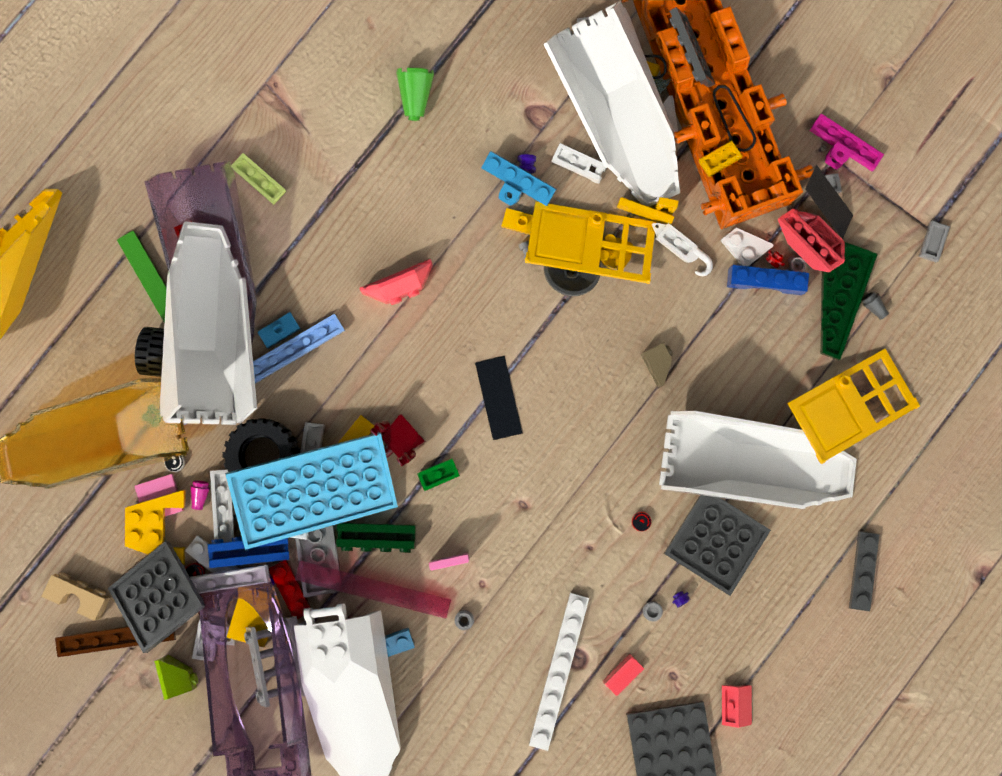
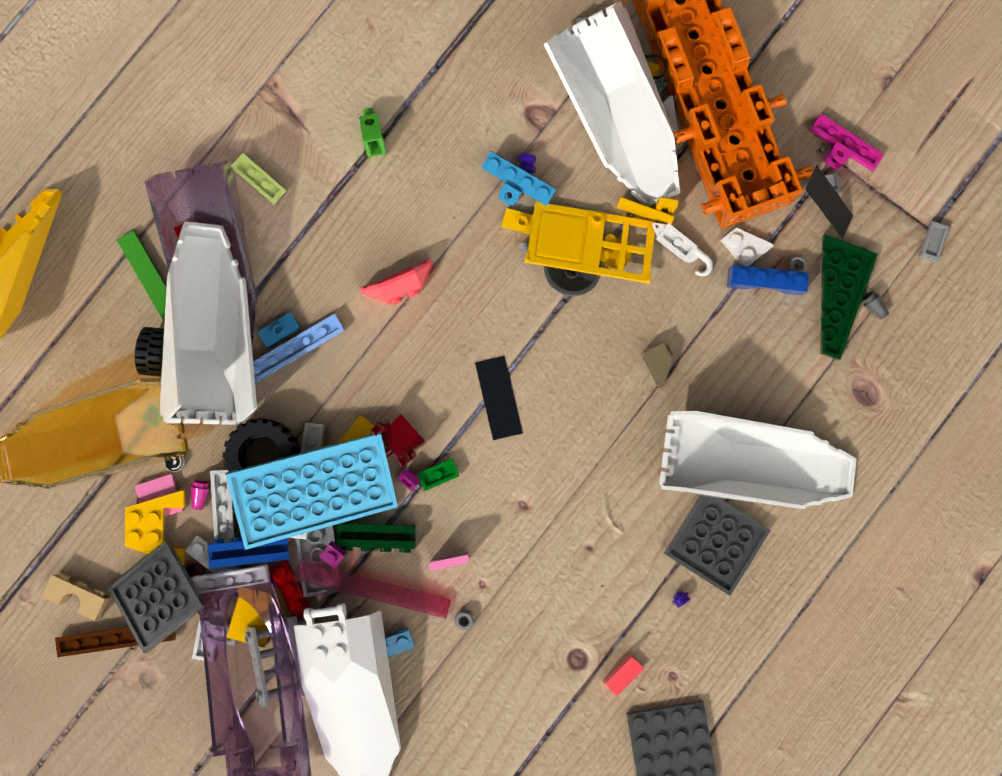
(175, 677): lime slope -> none
(333, 554): none -> magenta plate
(372, 133): none -> bright green torso
(409, 479): none -> magenta plate
(414, 91): bright green cone -> none
(558, 671): white plate -> none
(578, 163): white plate -> none
(641, 521): black tile -> none
(652, 611): light grey tile -> none
(694, 54): dark grey plate -> none
(720, 158): yellow plate -> none
(736, 705): coral panel -> none
(741, 112): black piece -> none
(775, 259): red plate -> none
(813, 240): coral wedge -> none
(837, 415): yellow door -> none
(864, 571): dark grey plate -> none

